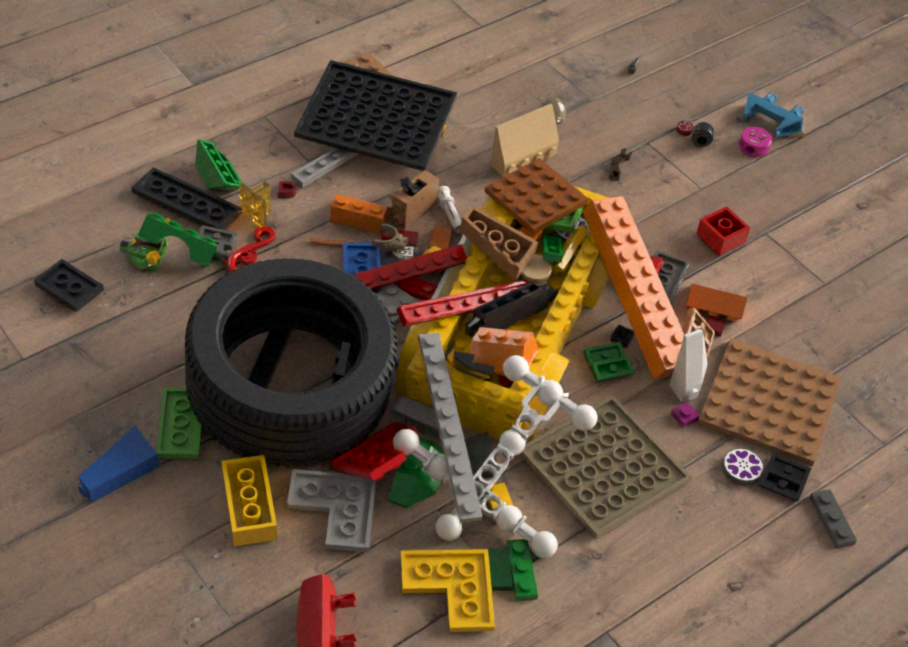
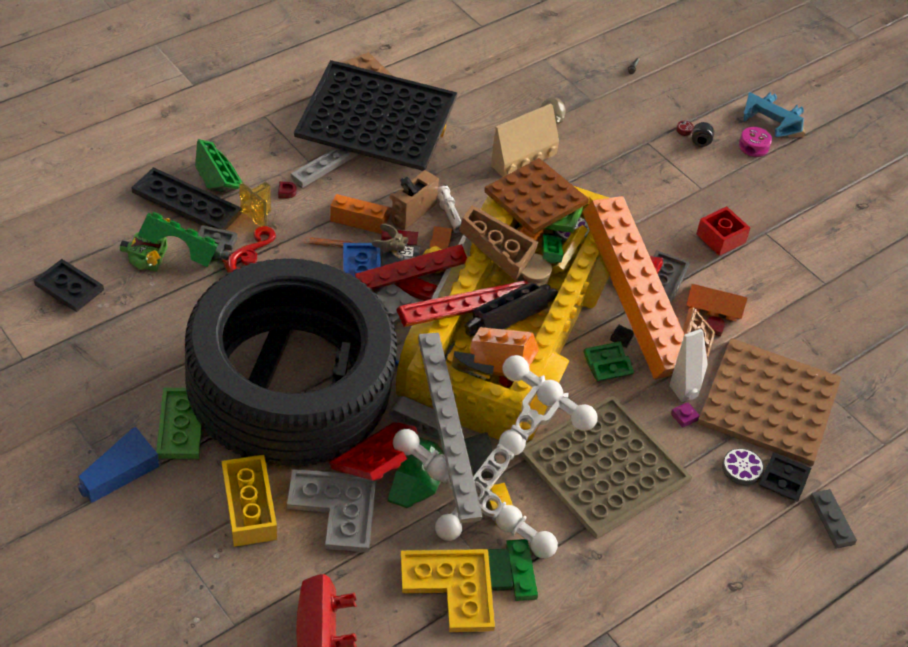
(615, 164): dark brown piece -> none

